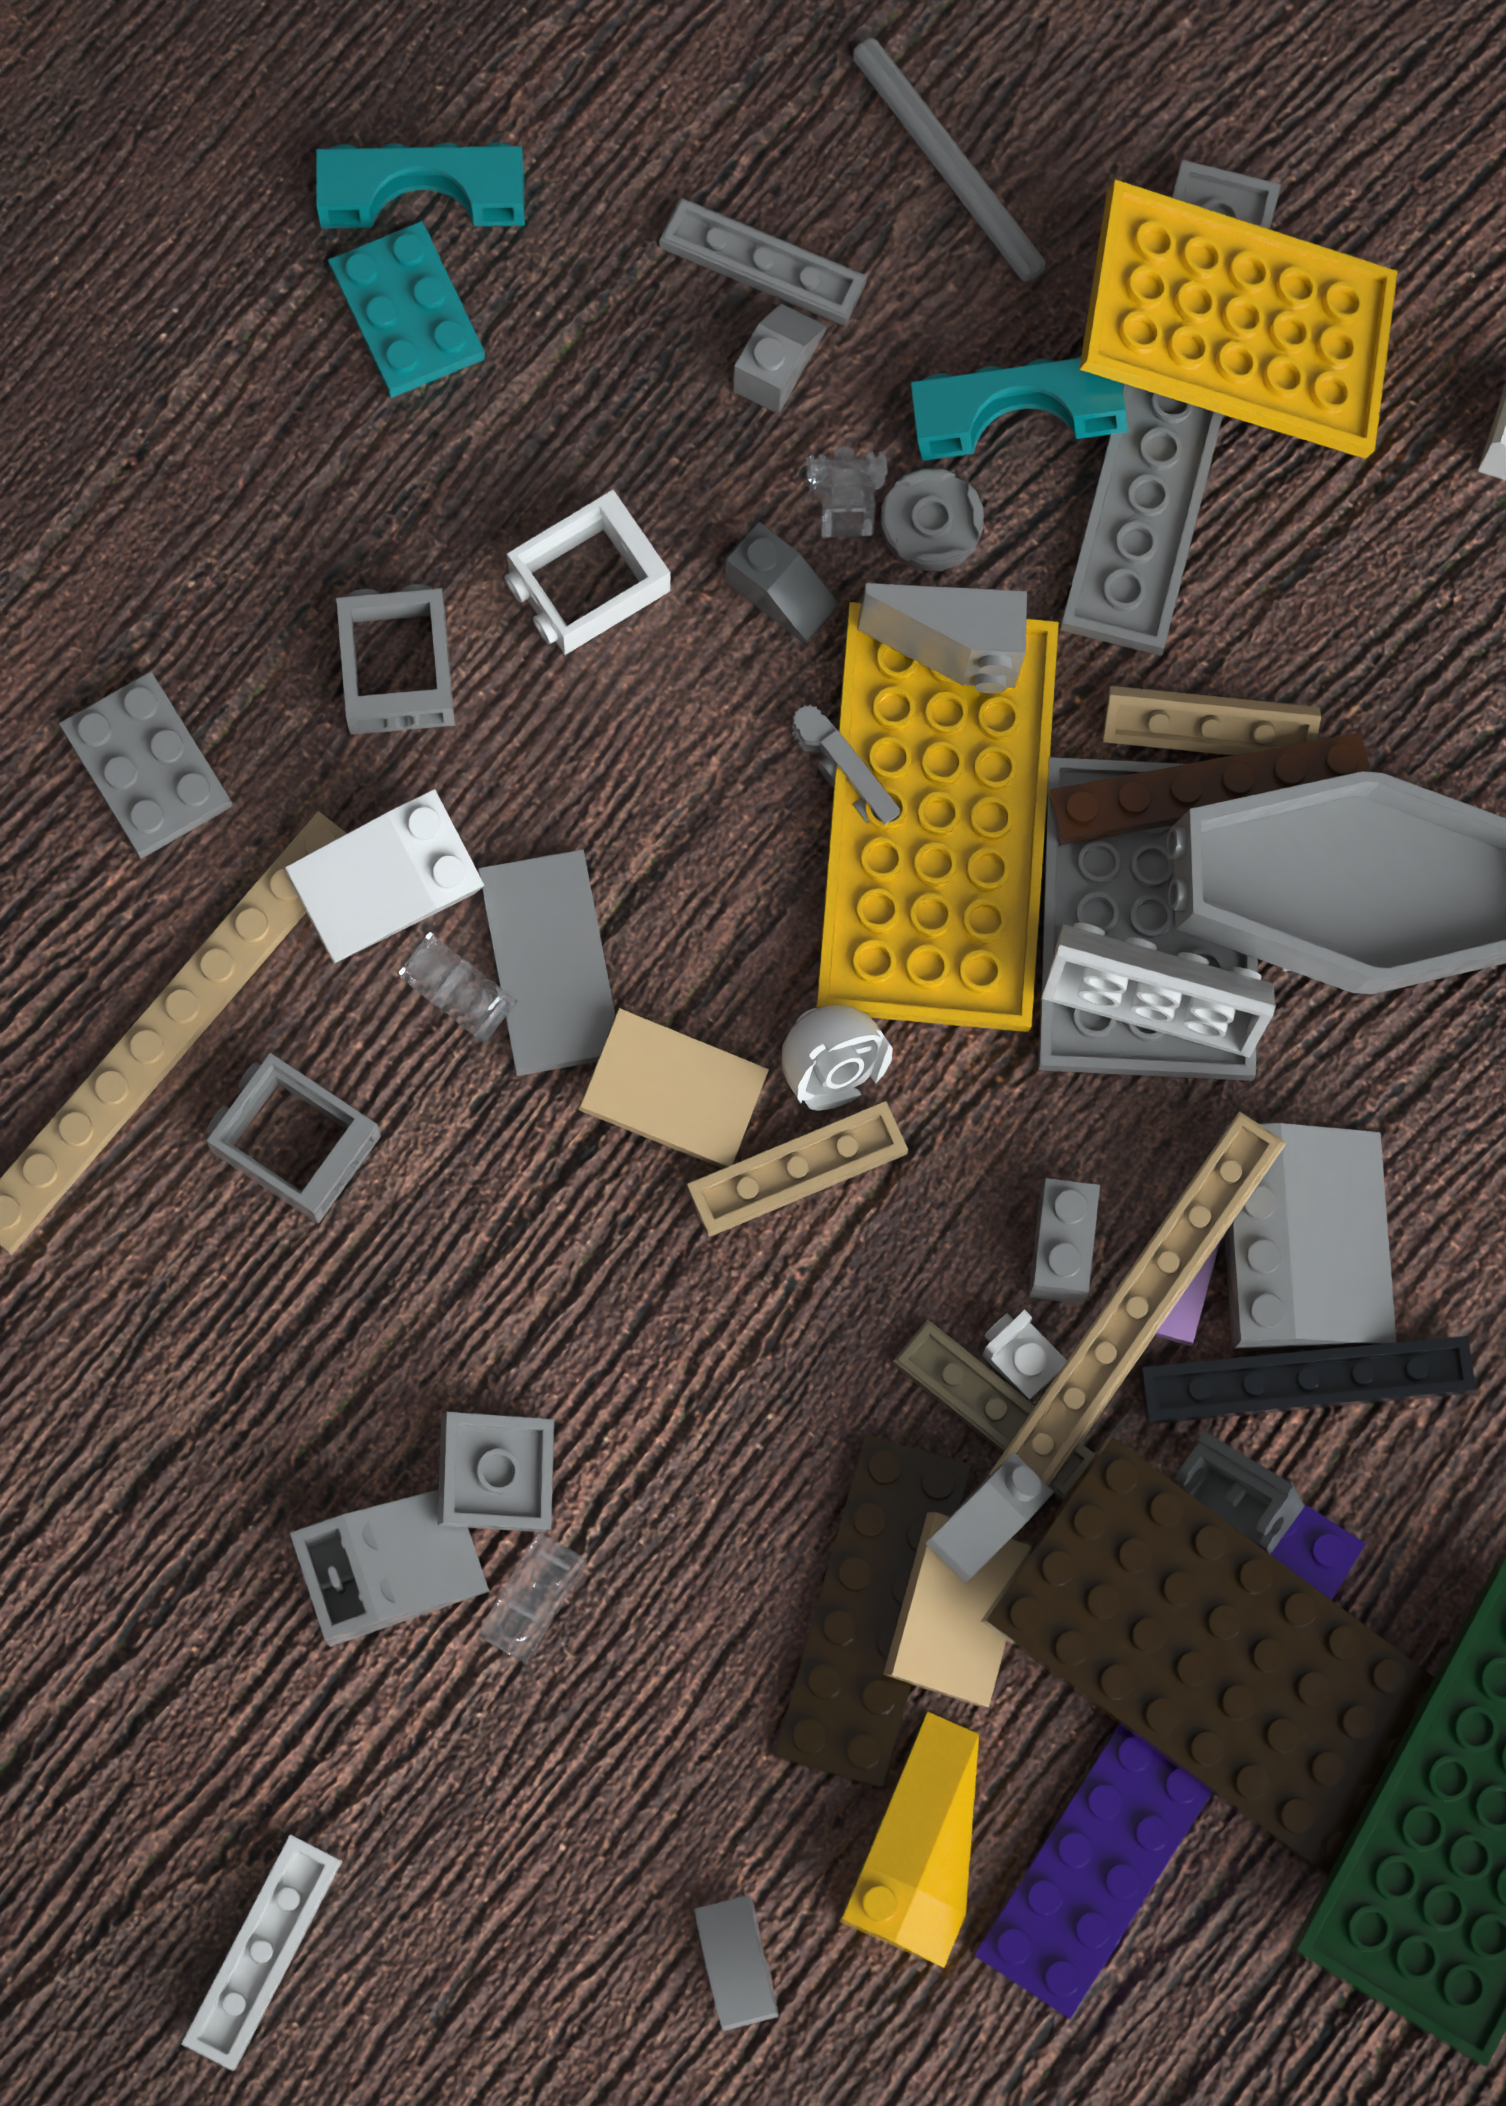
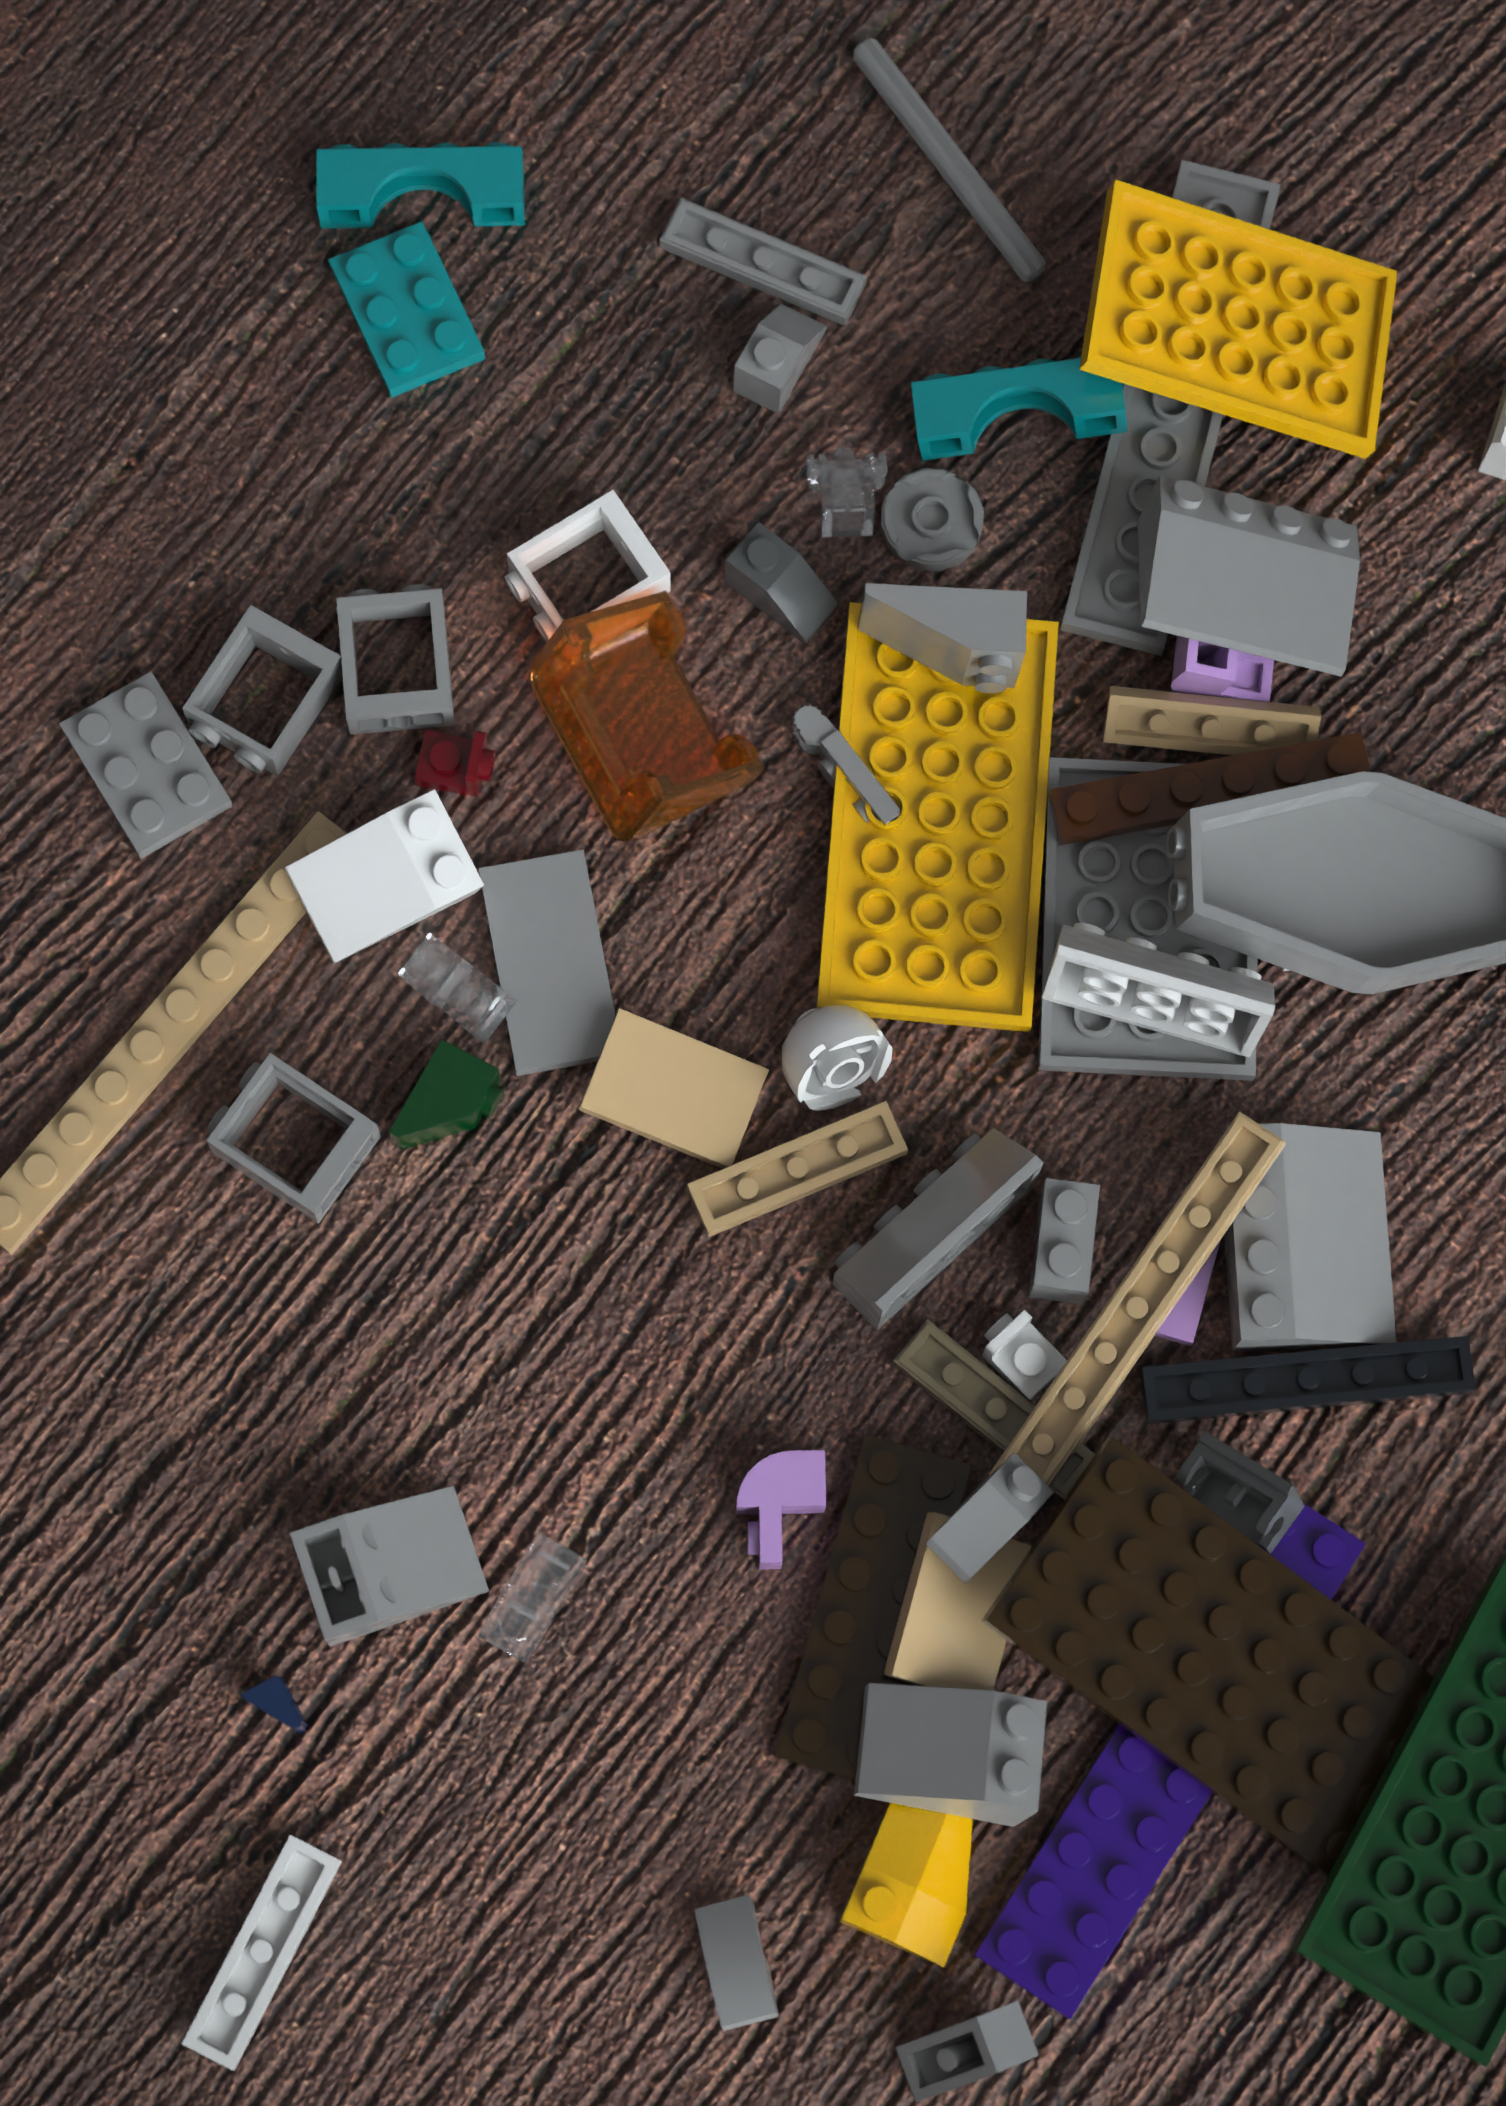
(276, 1701): none -> dark blue slope
(290, 647): none -> light grey window
(447, 1098): none -> dark green slope
(454, 763): none -> dark red bracket
(495, 1472): light grey plate -> none
(634, 717): none -> clear orange windscreen
(777, 1486): none -> lavender brick
(936, 1226): none -> light grey slope
(952, 1751): none -> light grey slope
(967, 2051): none -> light grey slope
(1220, 671): none -> lavender brick
(1247, 575): none -> light grey slope

